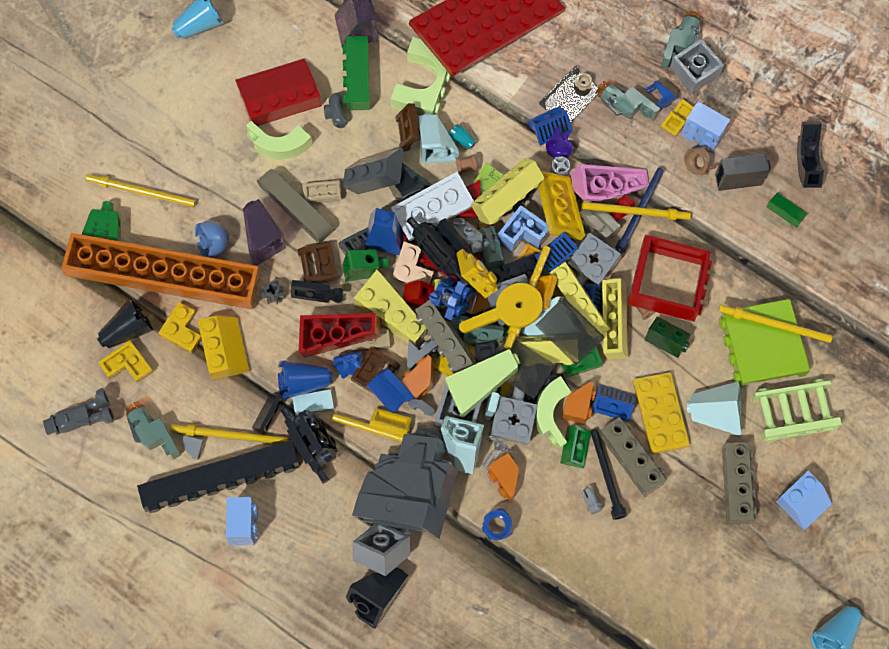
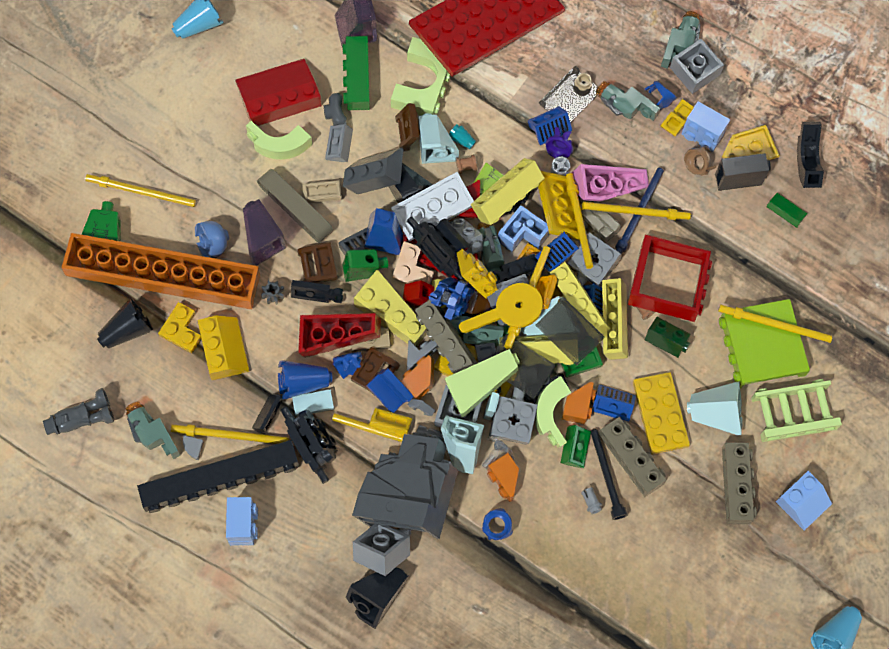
(125, 358): yellow plate -> none
(339, 143): none -> light grey slope
(572, 190): none -> yellow bar
(624, 201): red cone -> none
(751, 143): none -> yellow tile

